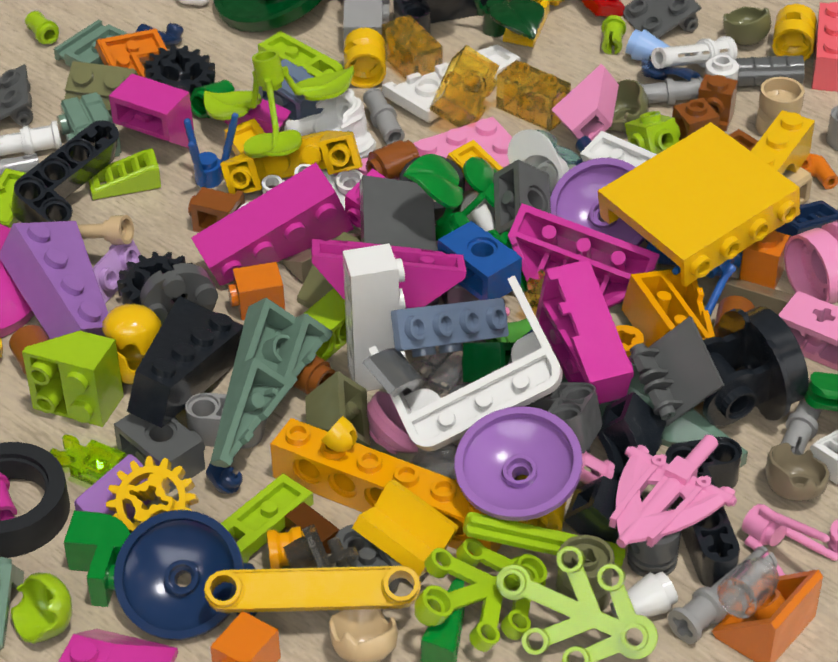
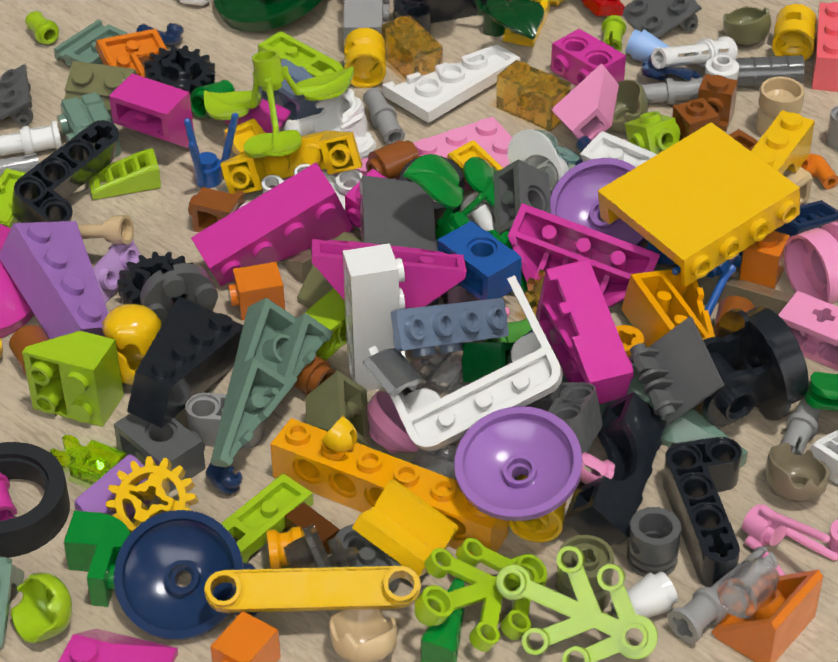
(469, 71): clear yellow brick -> none
(523, 535): lime axle -> none
(581, 54): none -> dark pink brick
(649, 519): bright pink bar -> none

